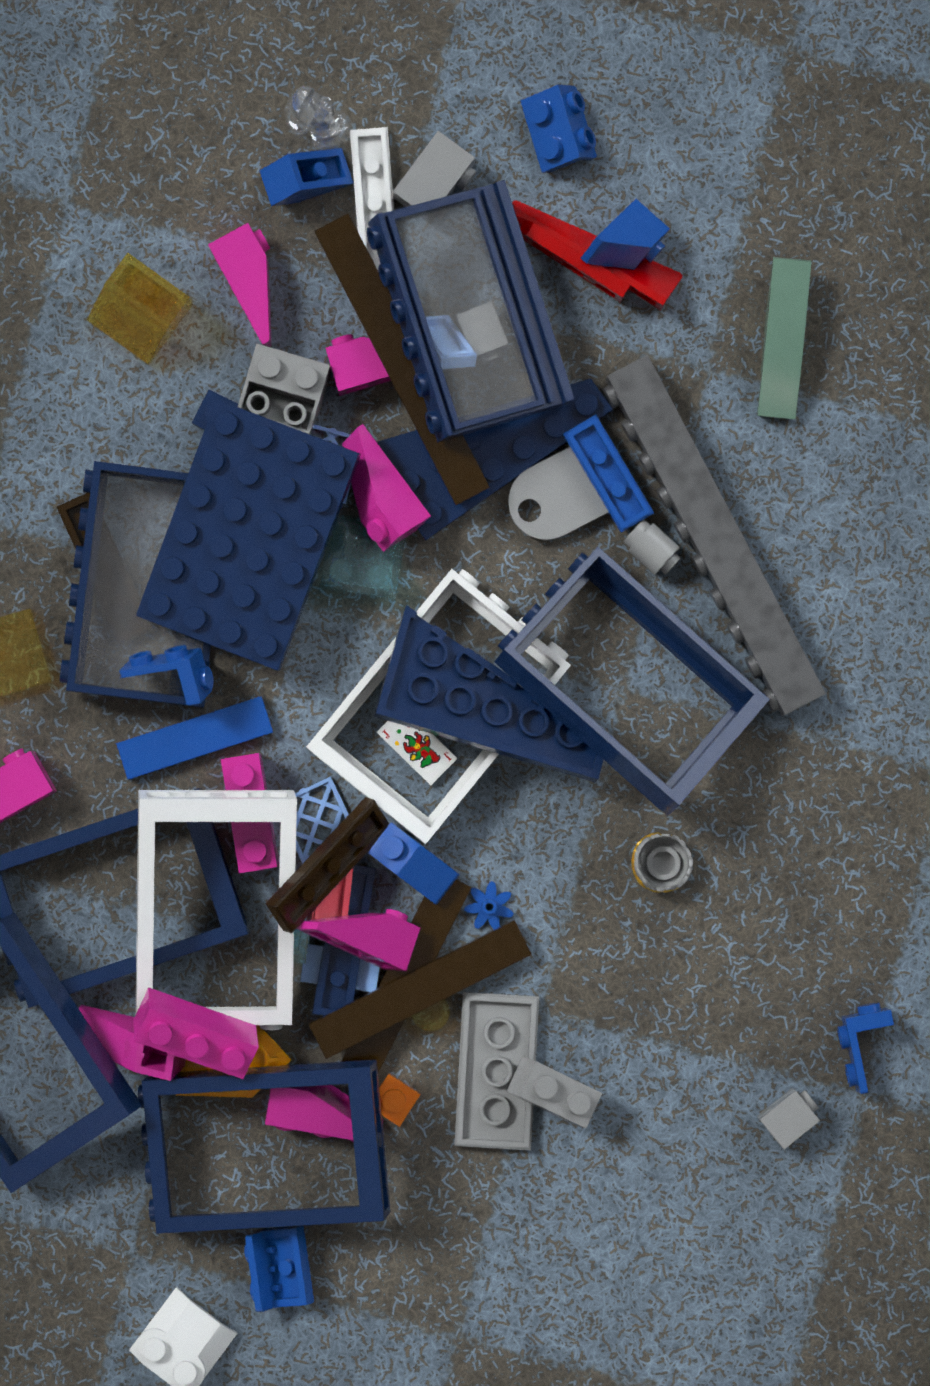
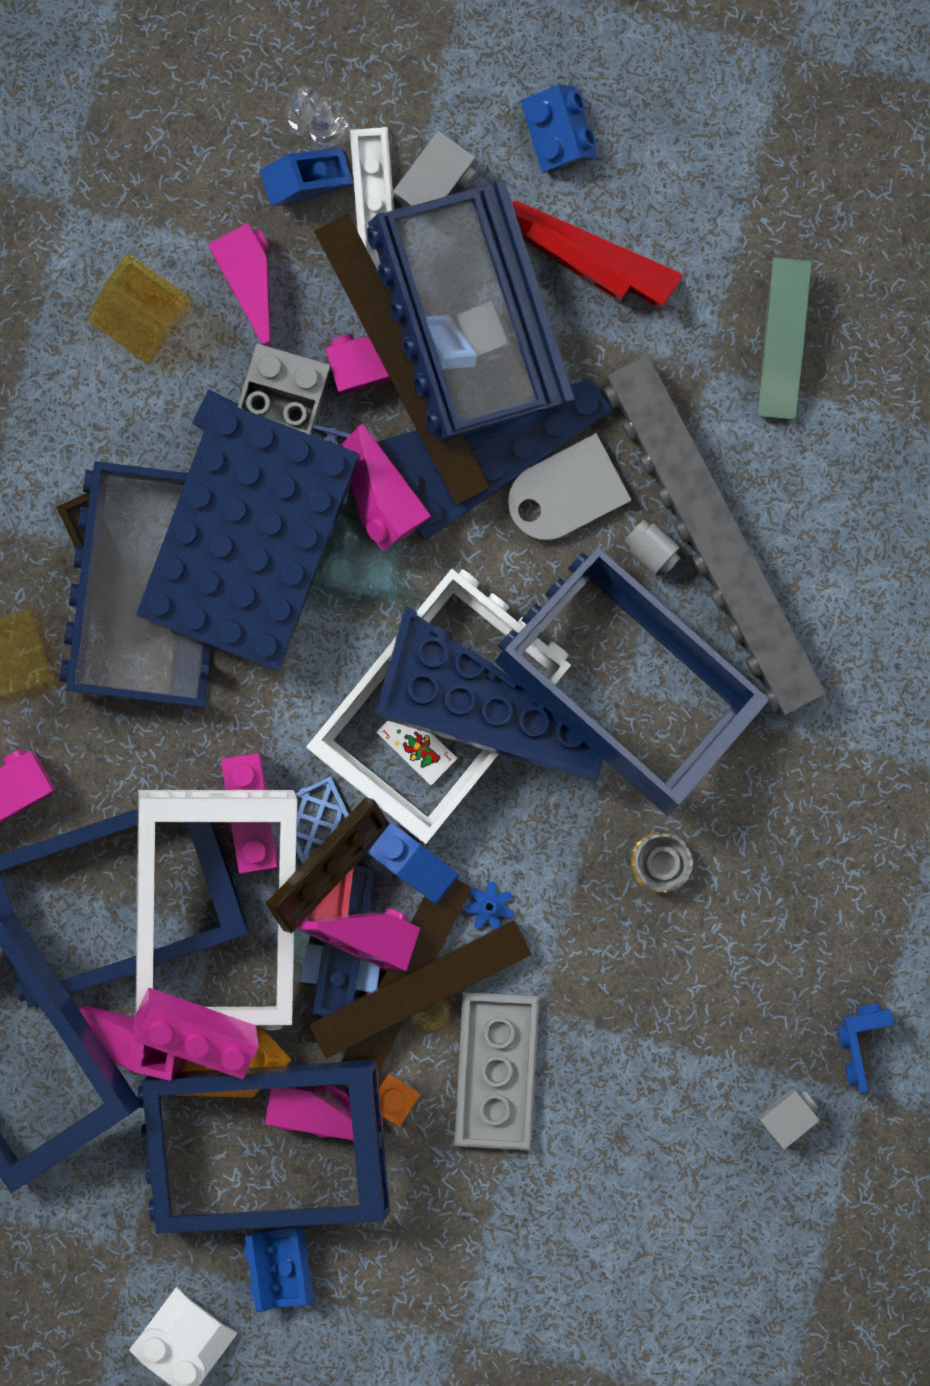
(193, 673): blue bracket -> none
(194, 738): blue tile -> none
(554, 1092): light grey brick -> none
(608, 473): blue tile -> none
(628, 239): blue slope -> none

